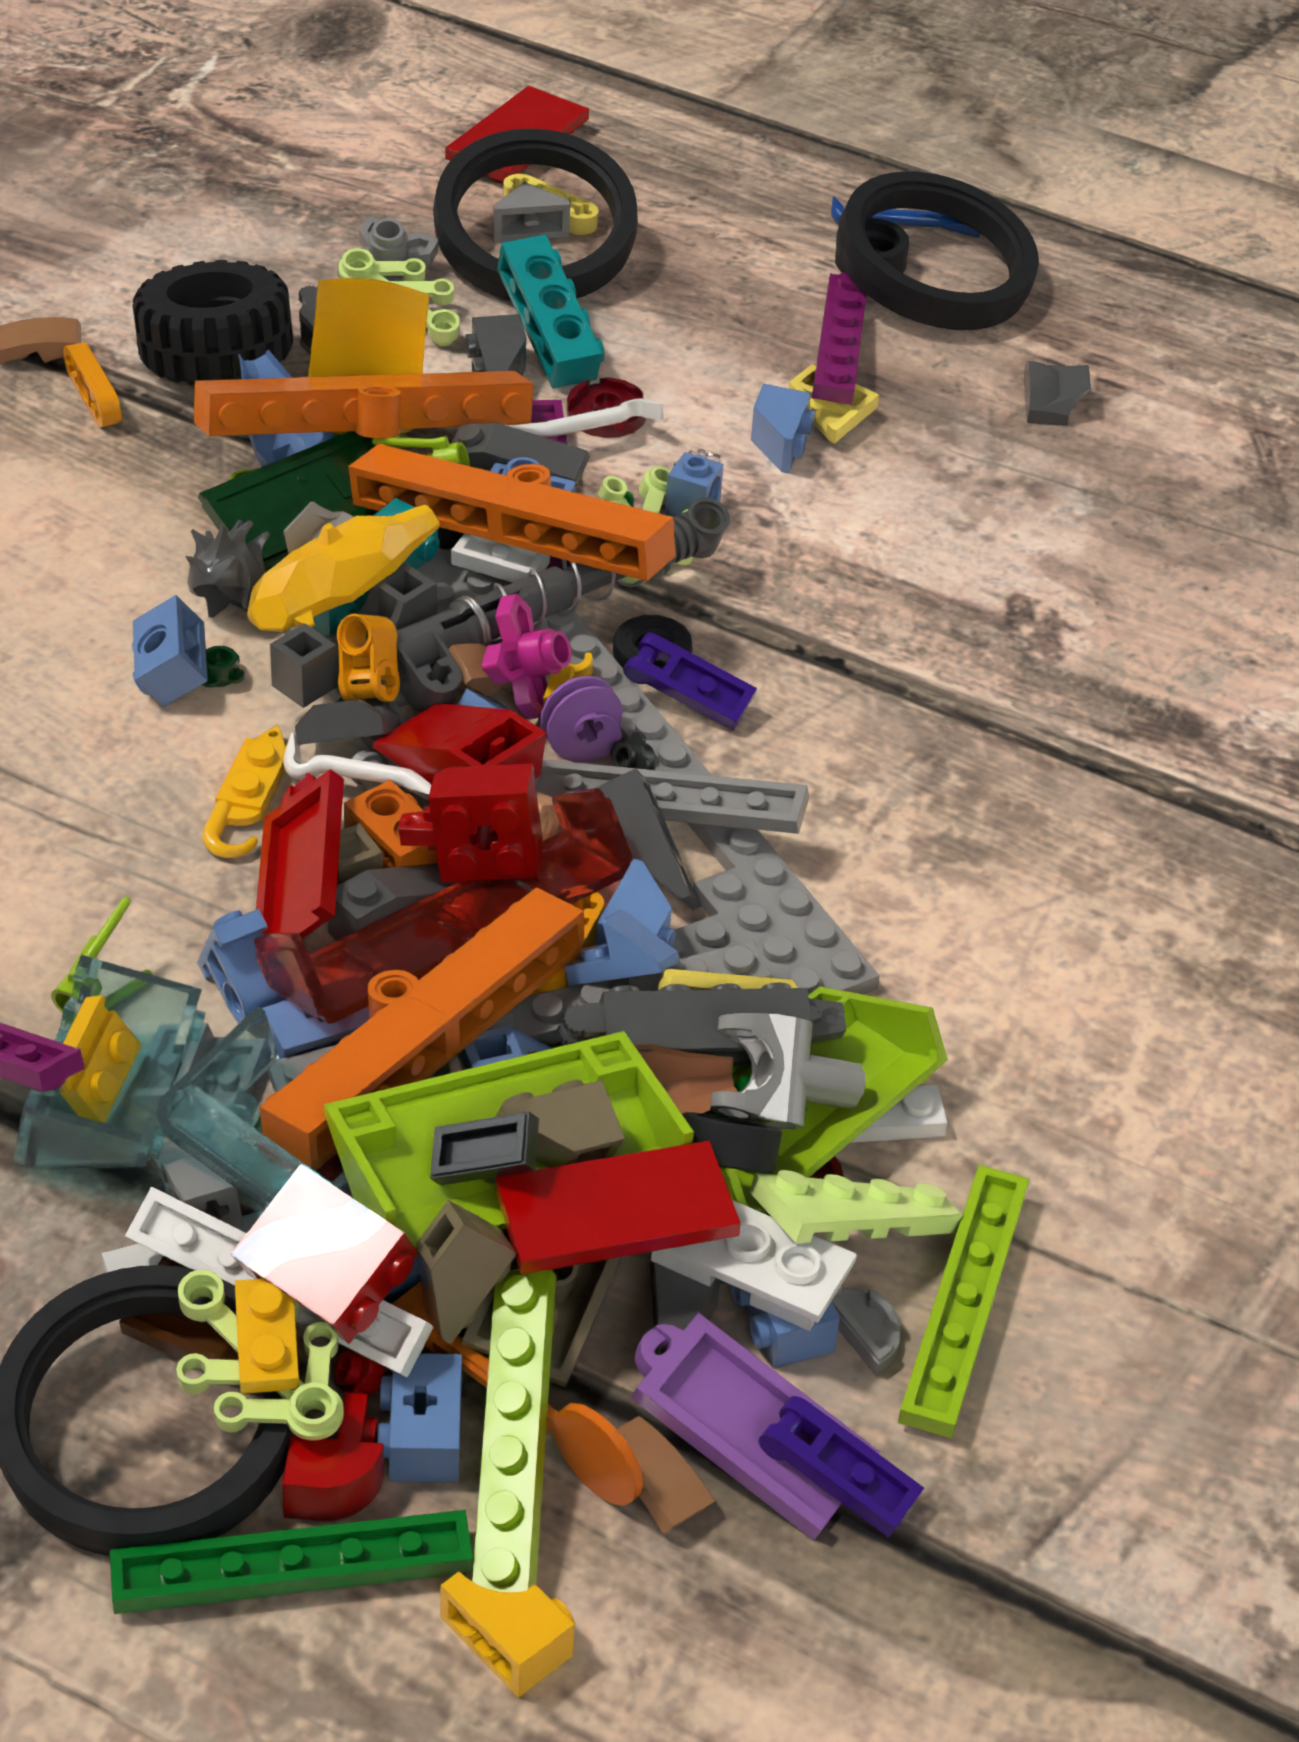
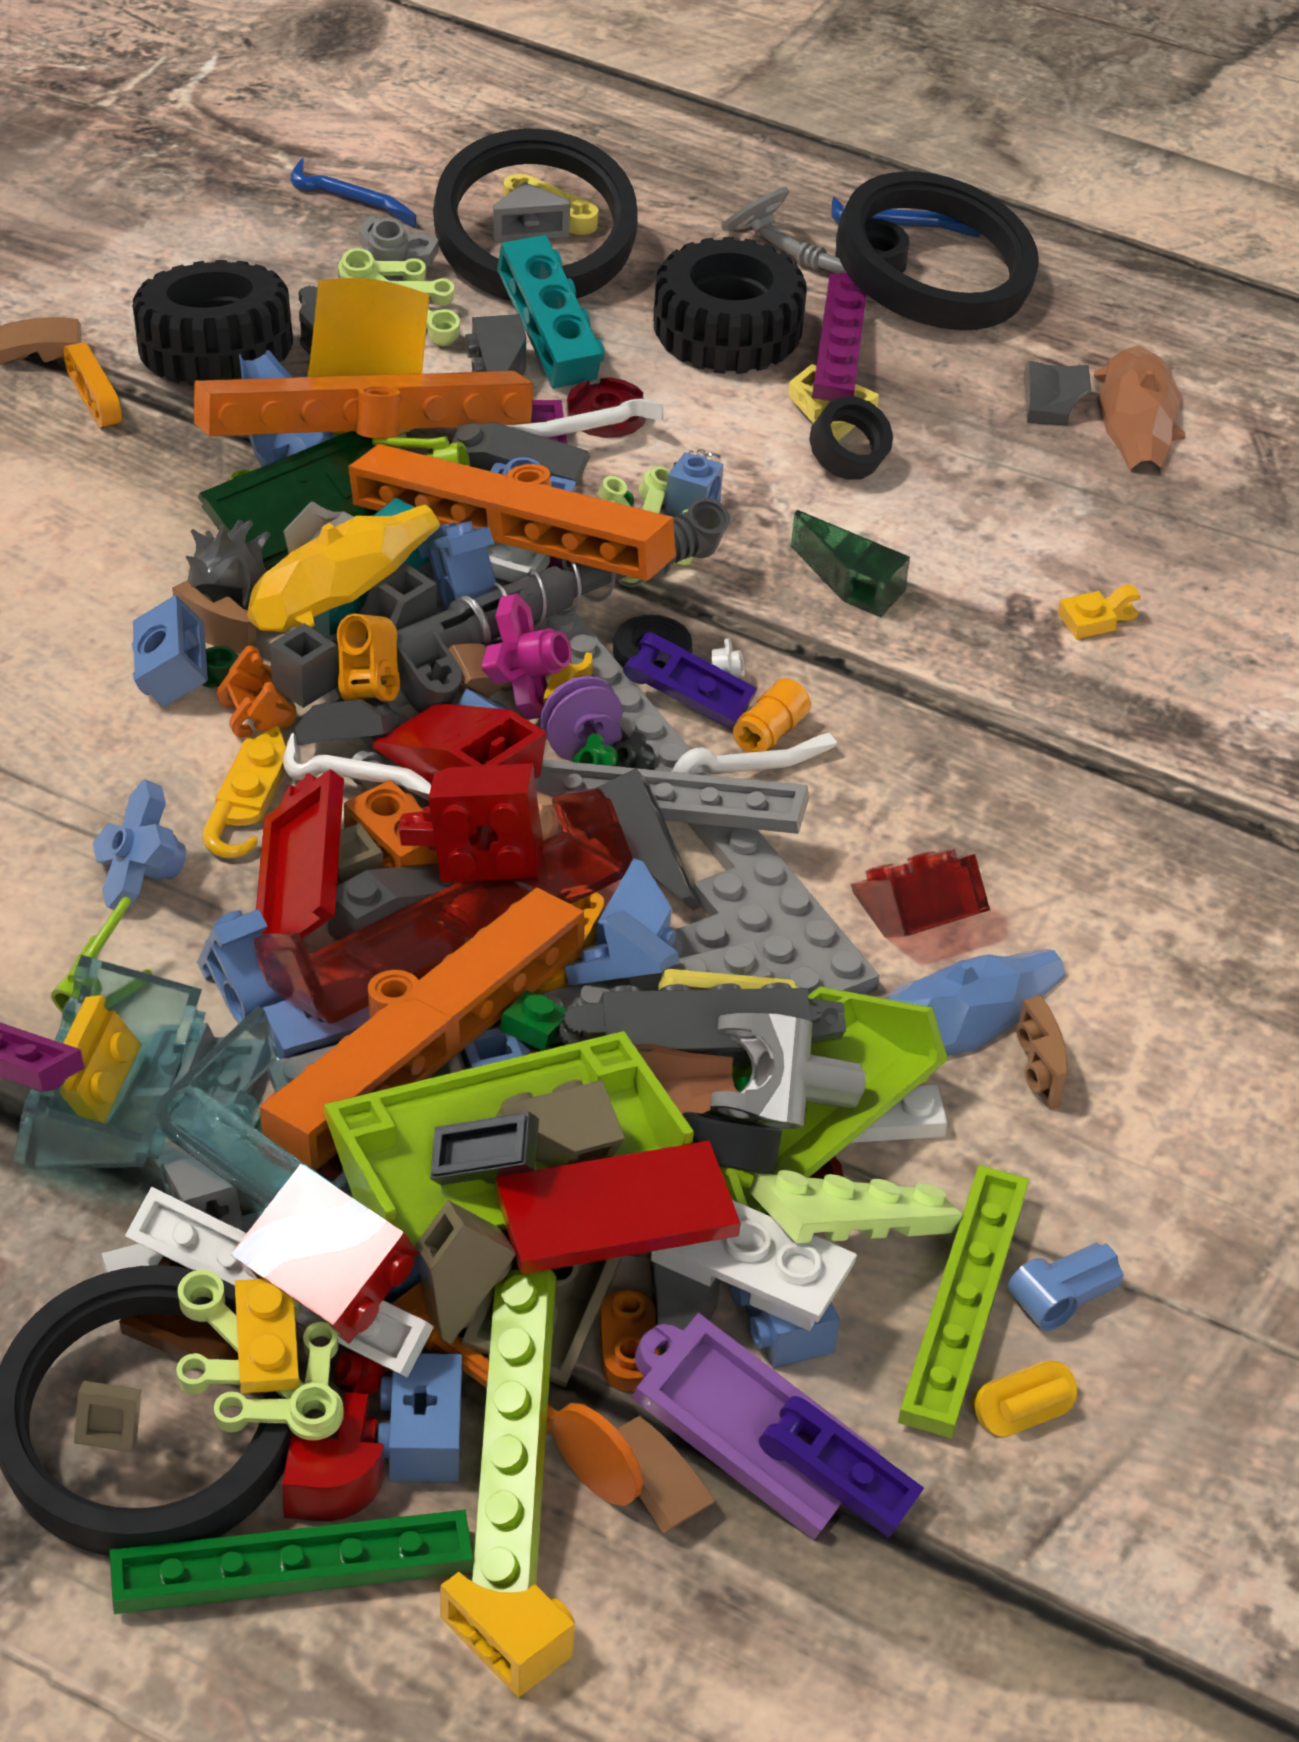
(107, 1416): none -> dark tan tile
(138, 846): none -> medium blue plant
(223, 620): none -> medium nougat slope
(254, 696): none -> orange piece
(352, 192): none -> blue piece
(460, 560): none -> medium blue pin
(527, 110): red tile -> none
(533, 1020): none -> green plate
(597, 753): none -> green plate
(622, 1334): none -> orange plate
(729, 305): none -> black tyre
(729, 660): none -> white plate
(753, 760): none -> white piece
(759, 217): none -> light grey dish
(772, 716): none -> light orange piece
(781, 424): medium blue slope -> none
(851, 565): none -> clear green slope
(867, 419): none -> black tyre
(869, 1326): light grey tile -> none
(922, 892): none -> clear red slope
(982, 994): none -> medium blue piece
(1025, 1398): none -> yellow piece
(1047, 1057): none -> medium nougat slope
(1056, 1289): none -> medium blue piece
(1095, 615): none -> yellow plate
(1139, 405): none -> nougat piece

